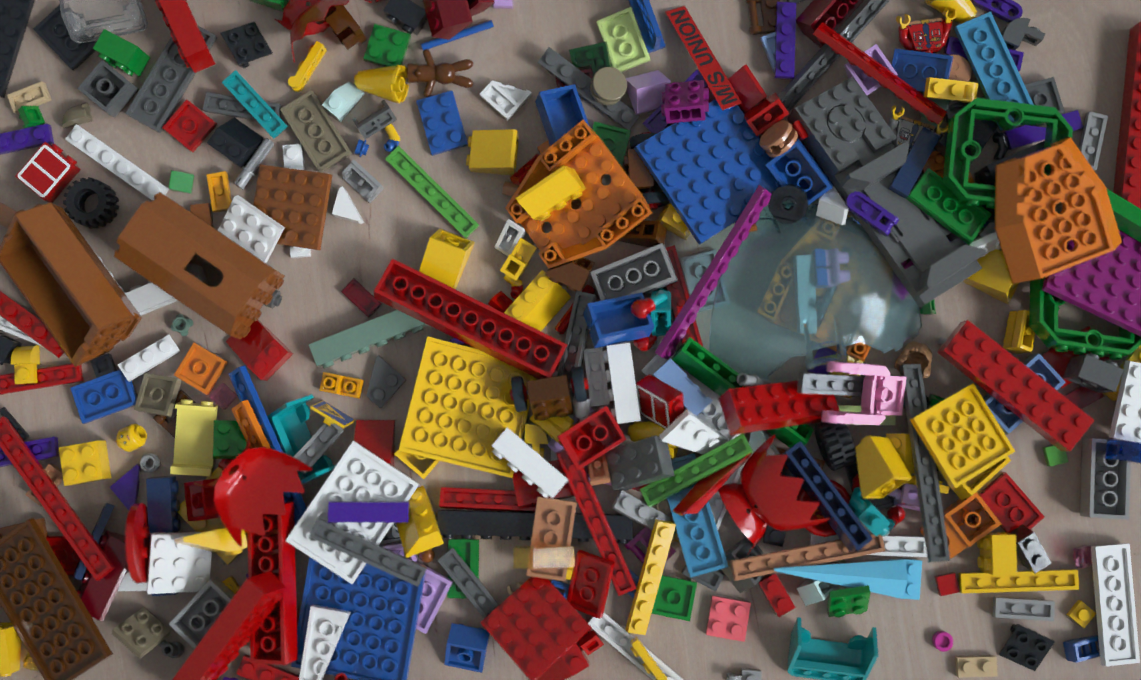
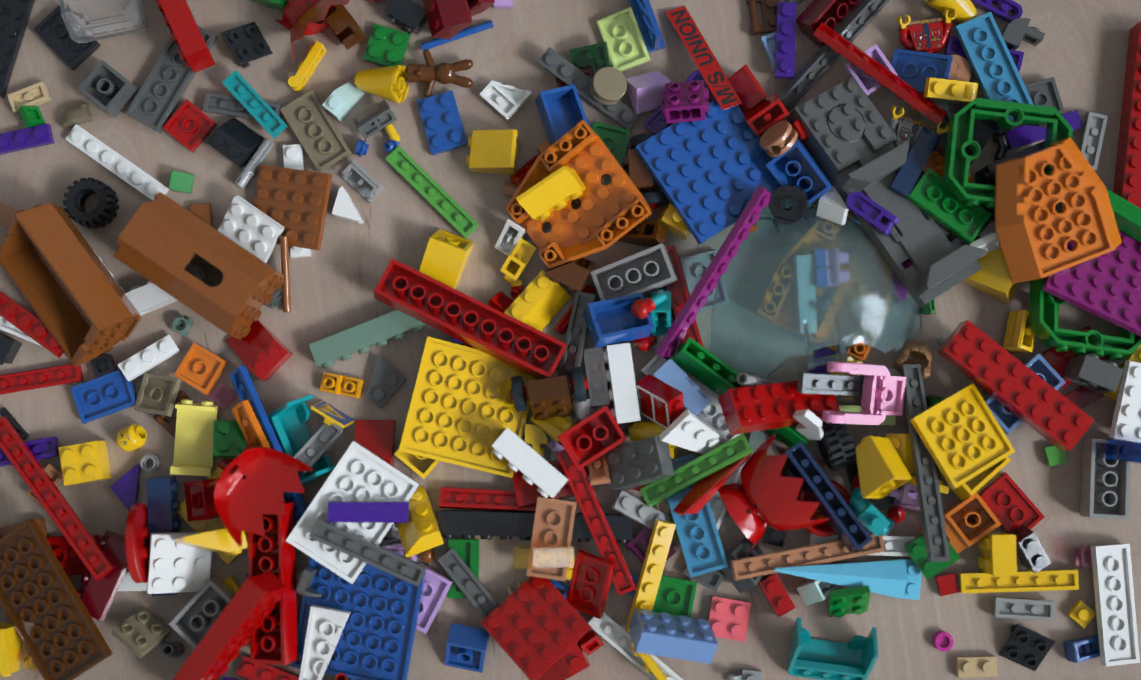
(25, 364): yellow brick -> none
(48, 172): red brick -> none
(96, 533): dark blue tile -> none
(121, 53): green brick -> none
(219, 191): light orange plate -> none
(285, 271): none -> dark orange bar
(305, 580): none -> dark grey plate
(361, 297): dark red tile -> none
(672, 636): none -> medium blue brick
(809, 425): none -> white tile
(917, 550): none -> green plate

